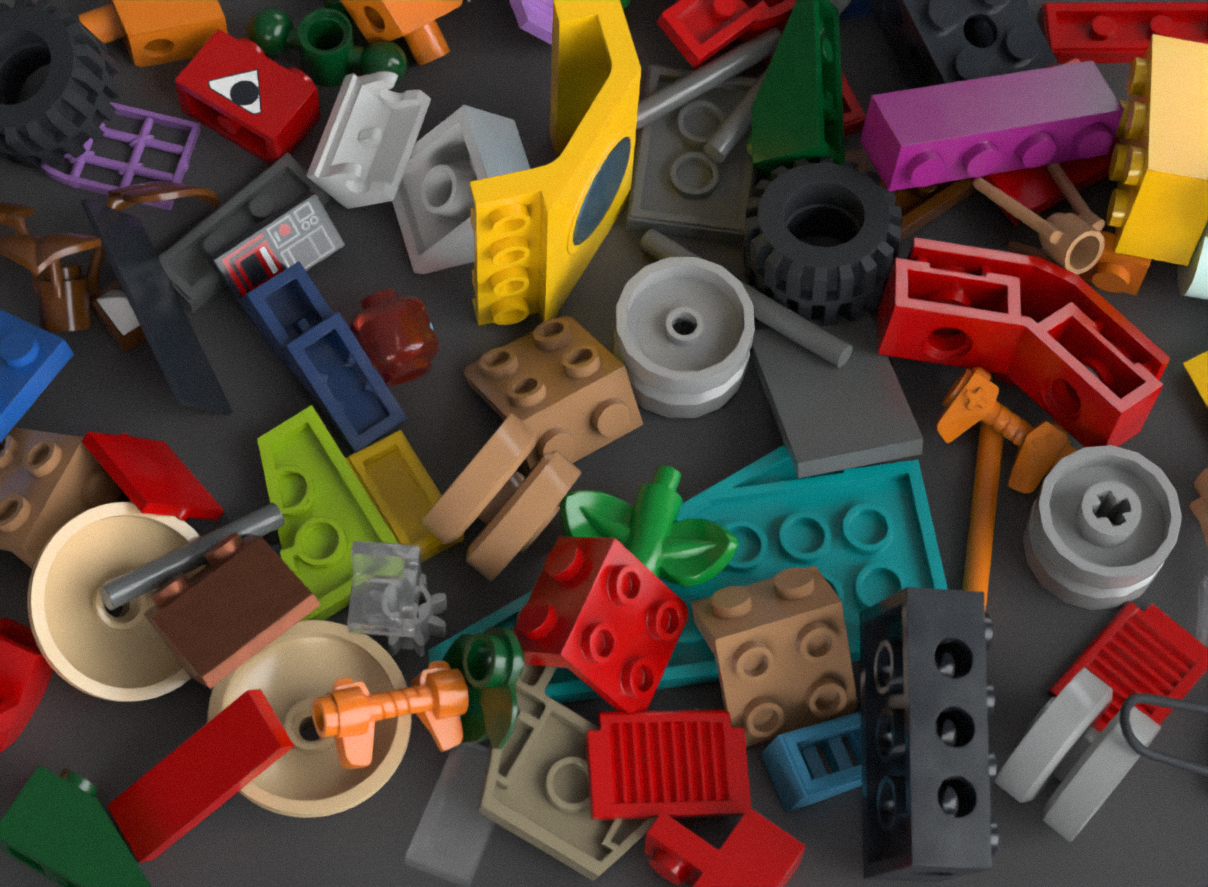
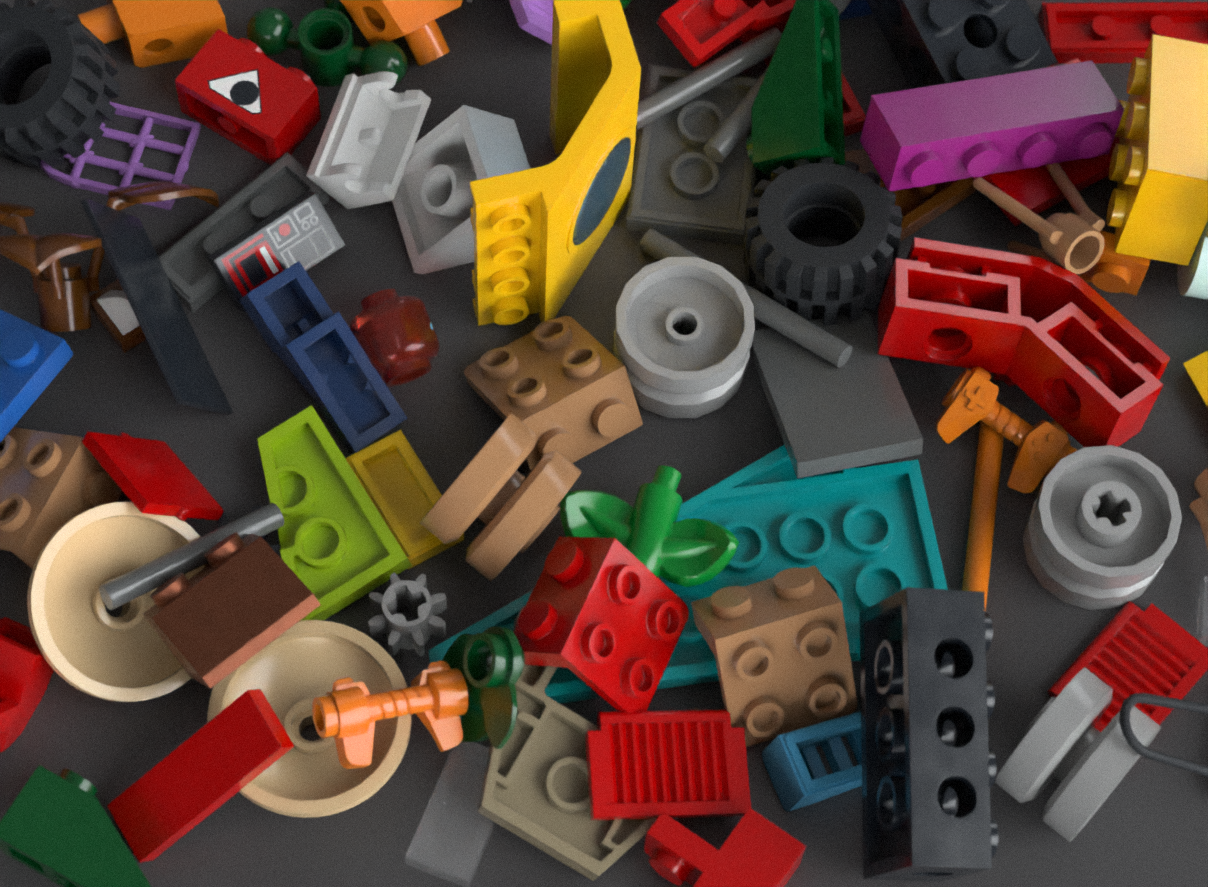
(385, 589): clear panel -> none

